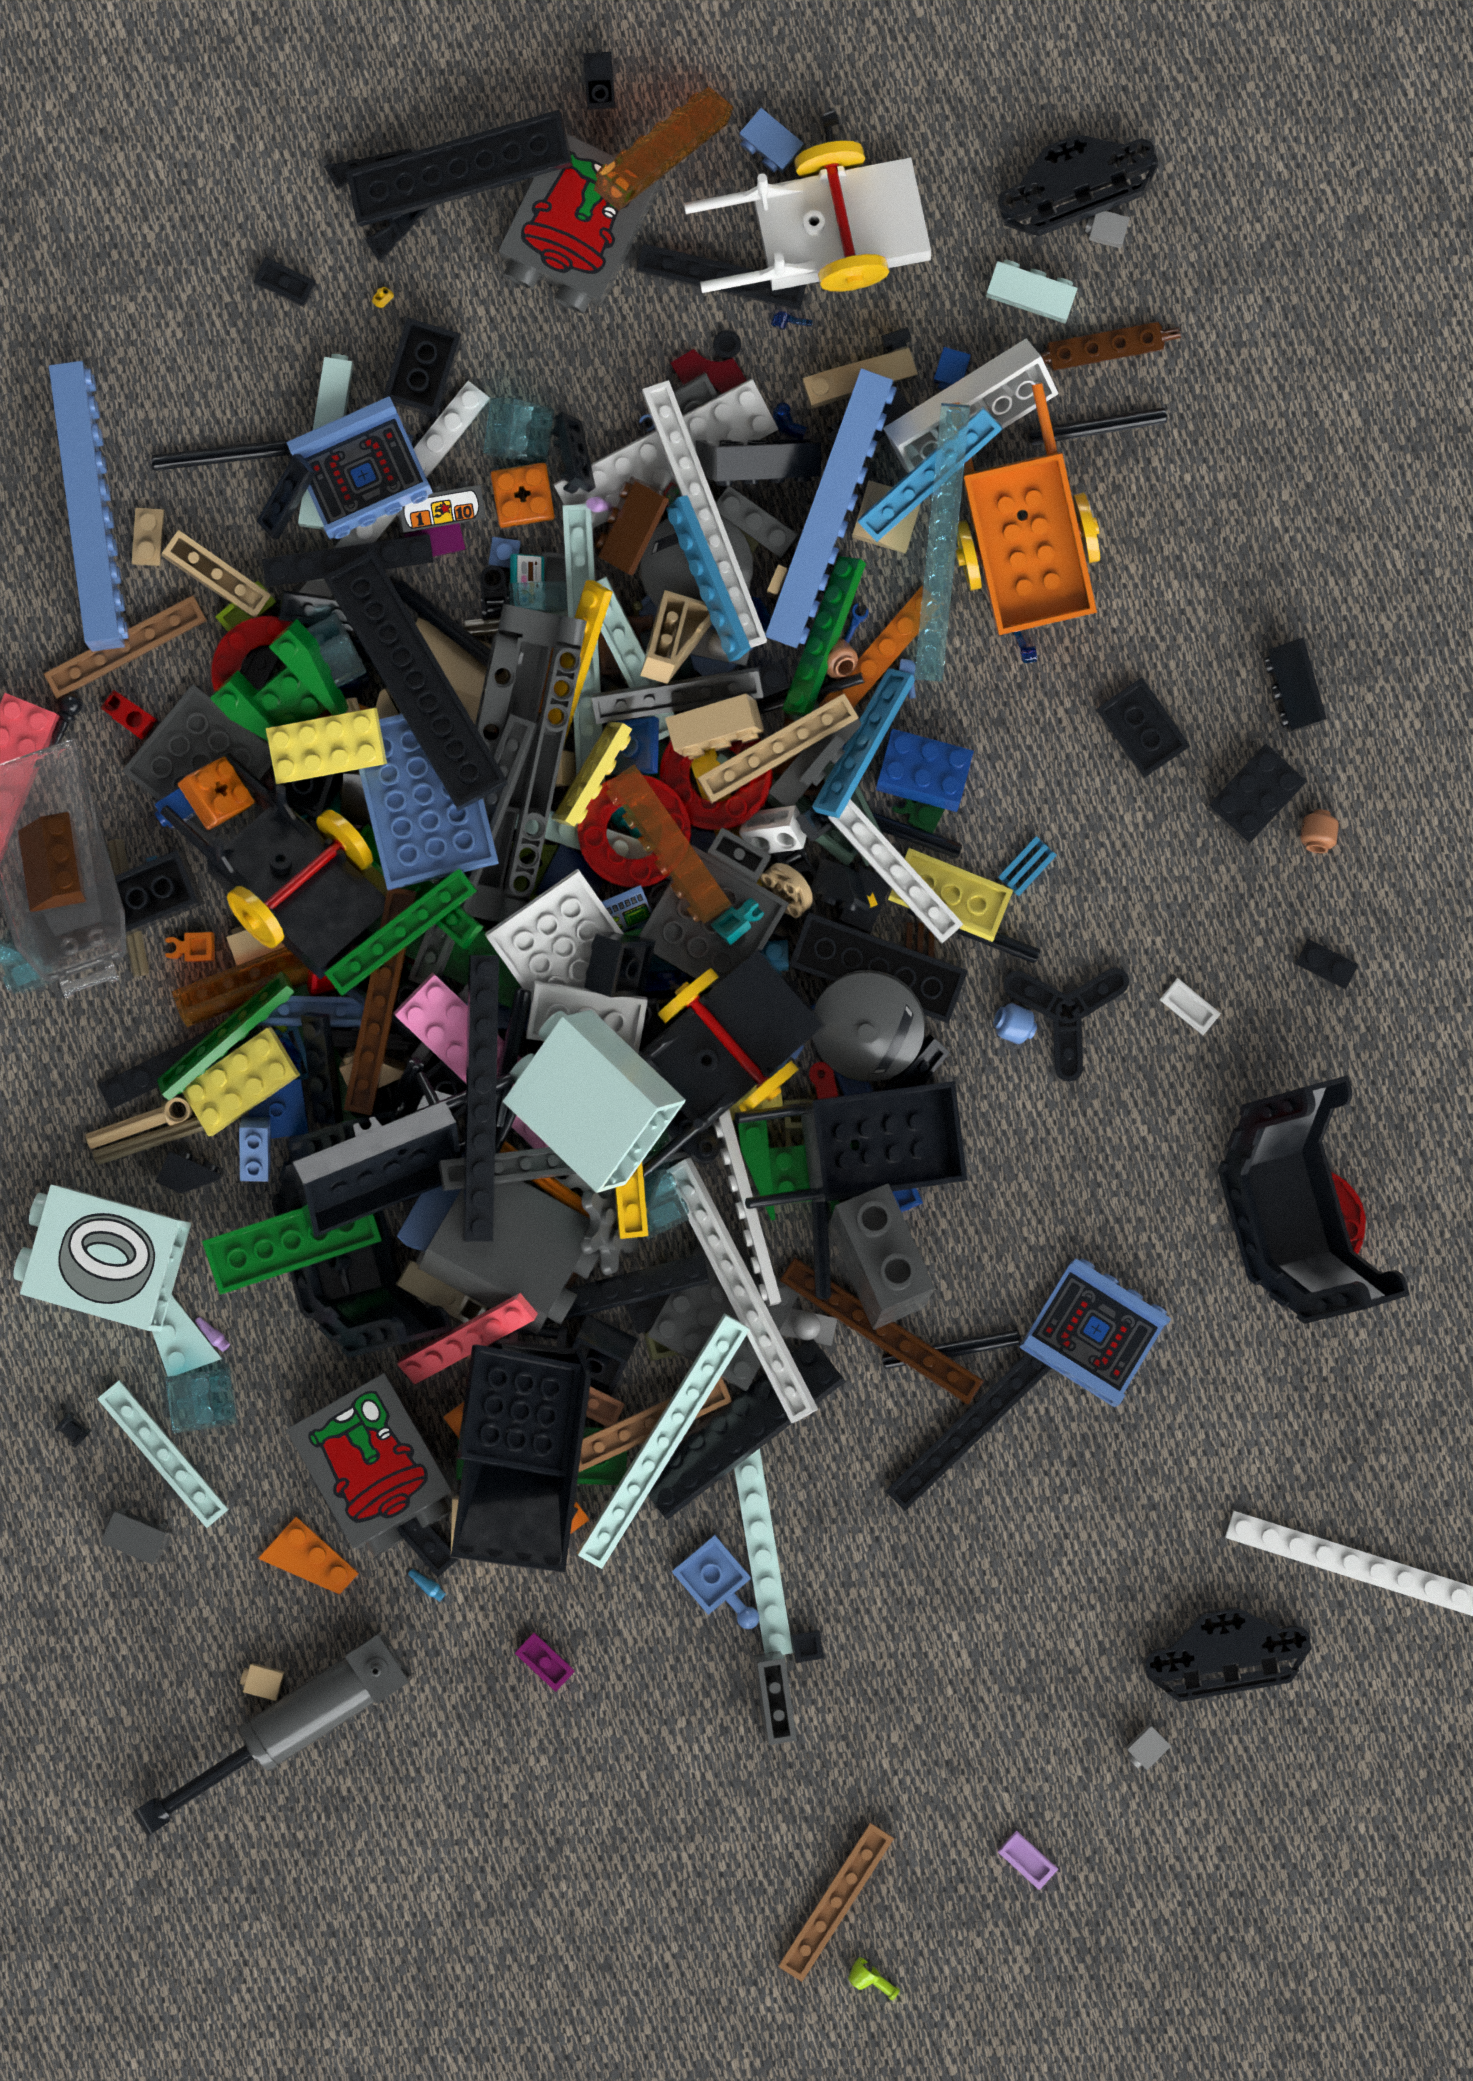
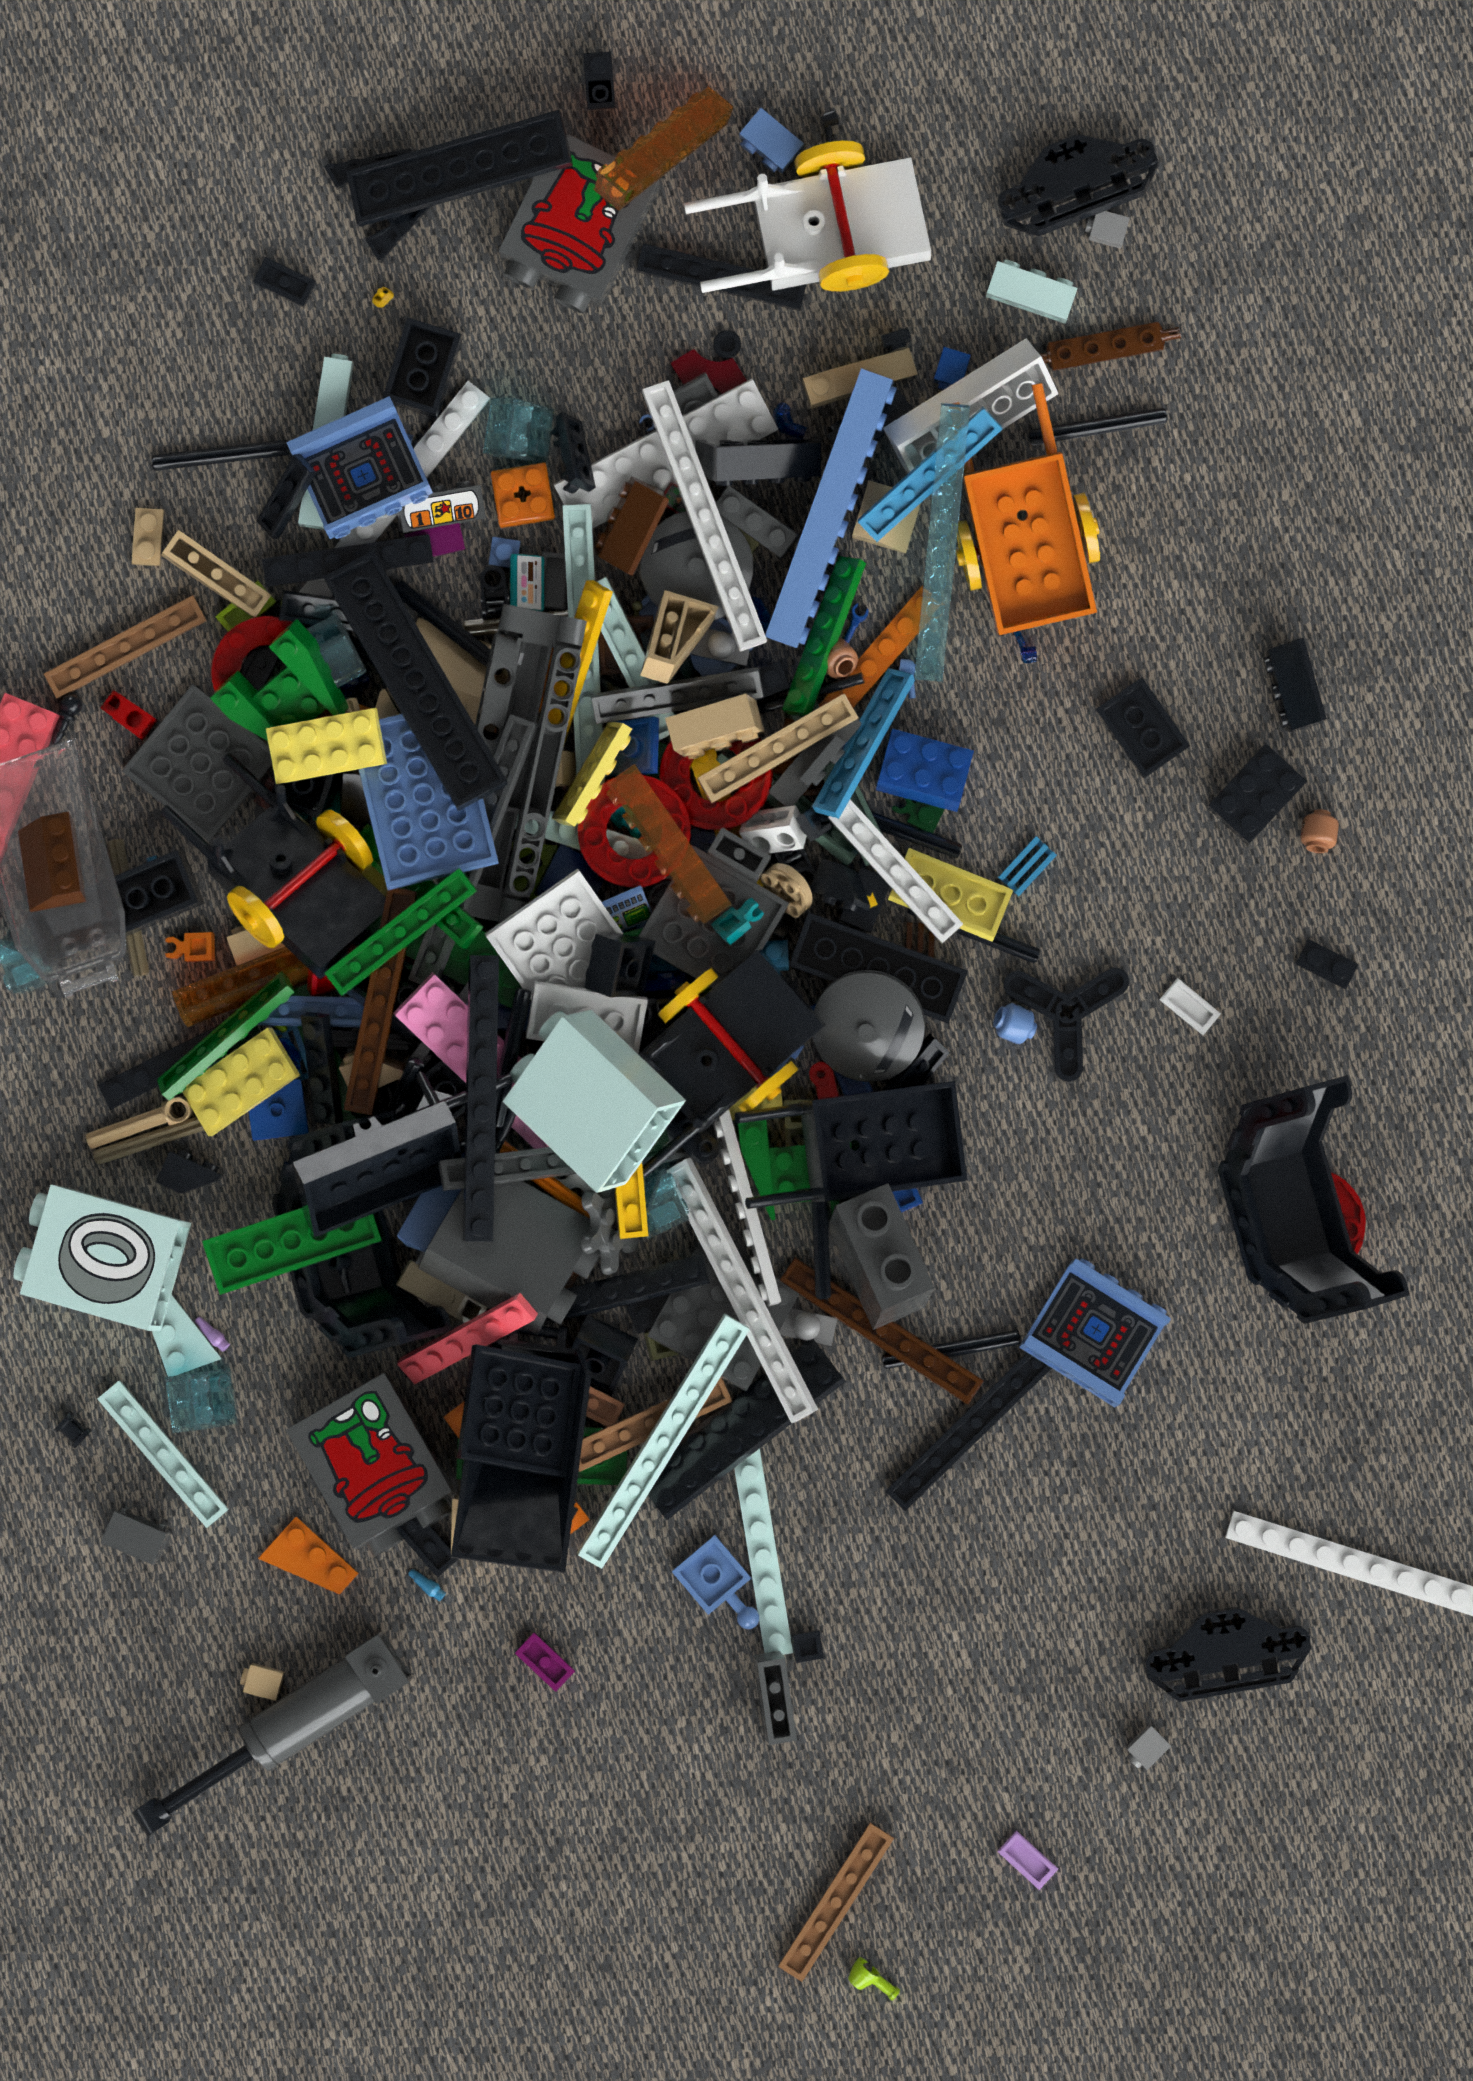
(87, 507): medium blue brick -> none
(178, 803): blue brick -> none
(216, 793): orange brick -> none
(255, 1148): medium blue brick -> none
(539, 595): clear light blue plate -> none
(597, 504): lavender piece -> none
(708, 578): dark azure plate -> none
(777, 582): tan tile -> none
(782, 318): clear blue hand -> none

